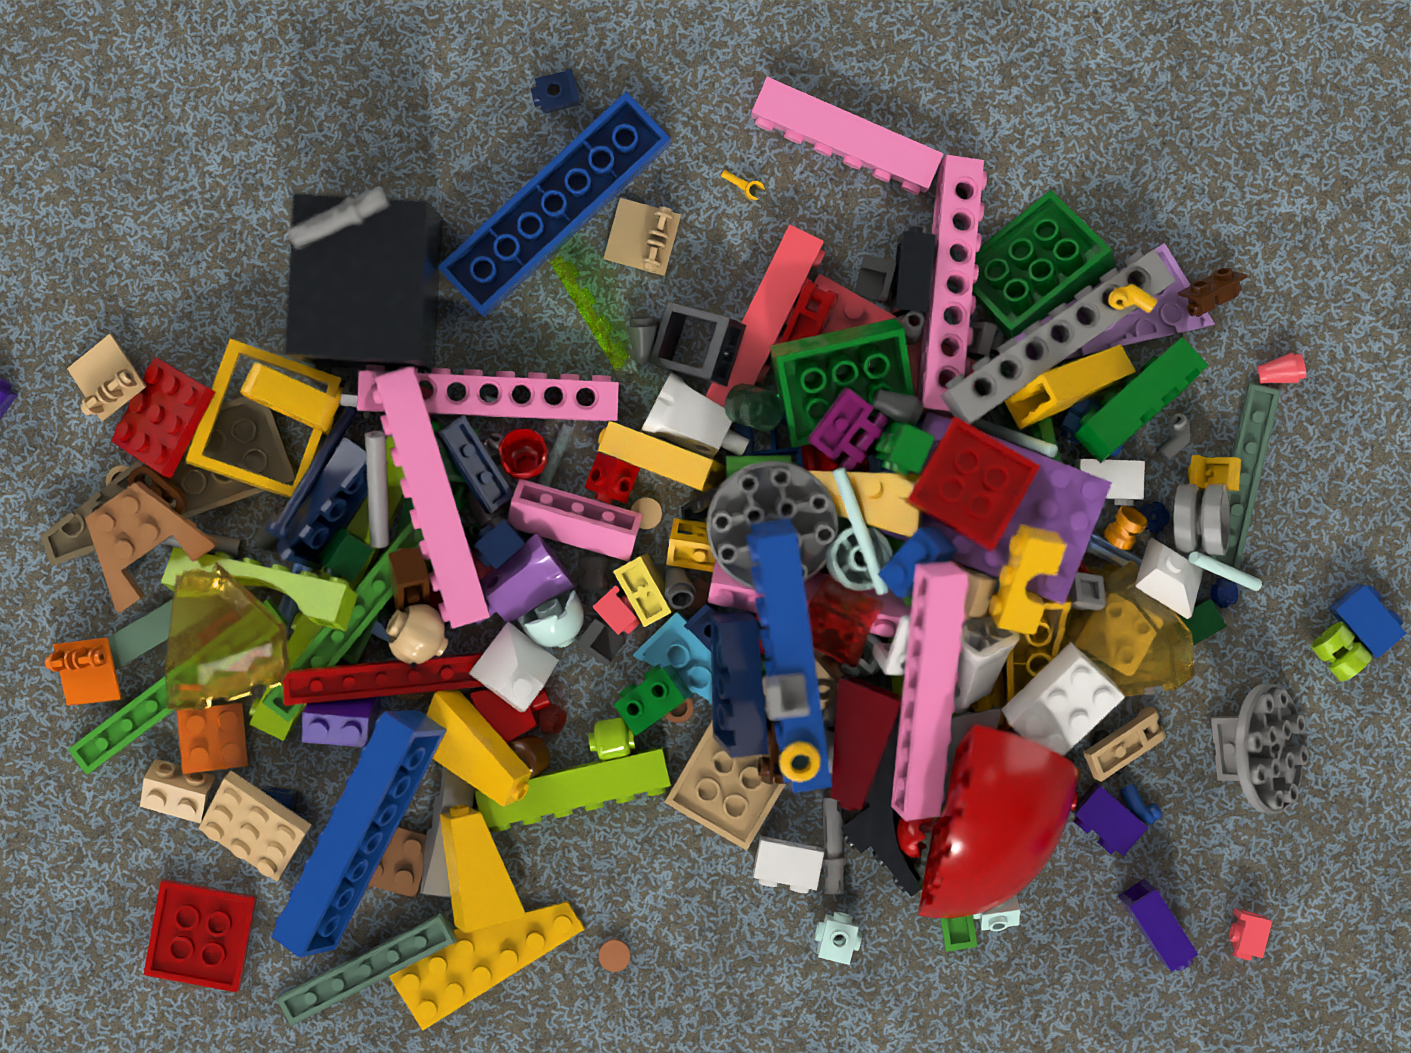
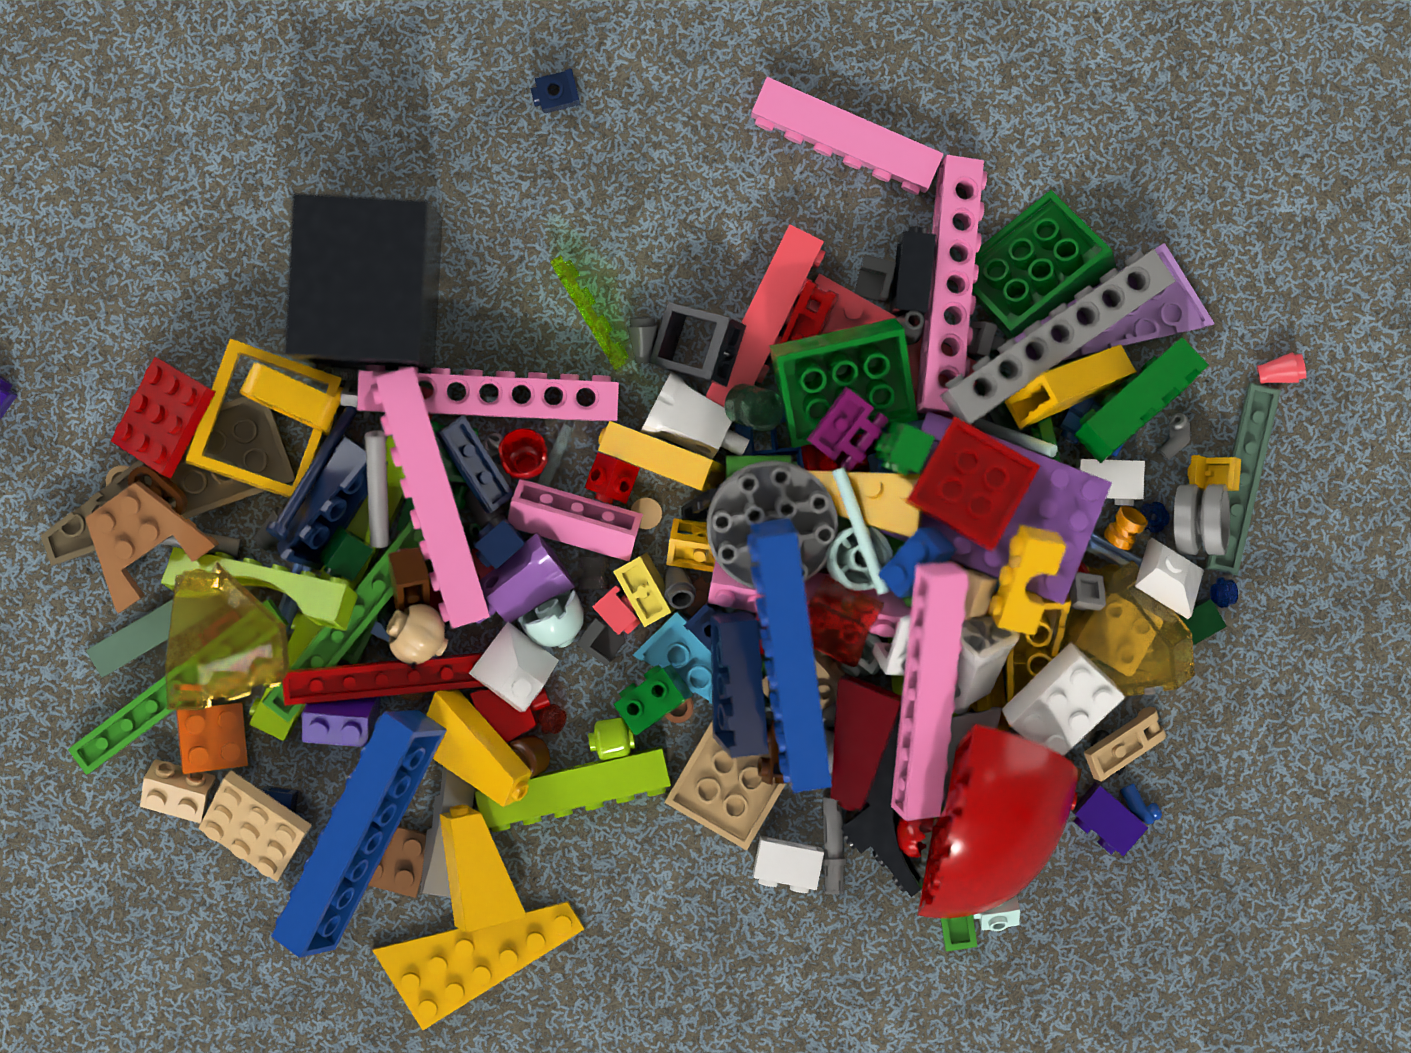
(85, 671): orange hinge -> none
(105, 378): tan hinge -> none
(200, 935): red plate -> none
(351, 211): light grey pin -> none
(367, 968): sand green tile -> none
(555, 204): blue brick -> none
(614, 955): nougat tile -> none
(642, 236): tan hinge -> none
(742, 184): yellow hand -> none
(786, 696): light grey panel -> none
(800, 774): yellow piece -> none
(839, 949): light aqua brick -> none
(898, 406): dark grey cone -> none
(1130, 295): yellow arm -> none
(1158, 926): dark purple brick -> none
(1219, 286): reddish brown hinge -> none
(1225, 570): light aqua bar -> none
(1249, 934): coral brick -> none
(1254, 749): light grey bracket -> none
(1346, 661): lime wheel -> none
(1368, 619): blue brick -> none

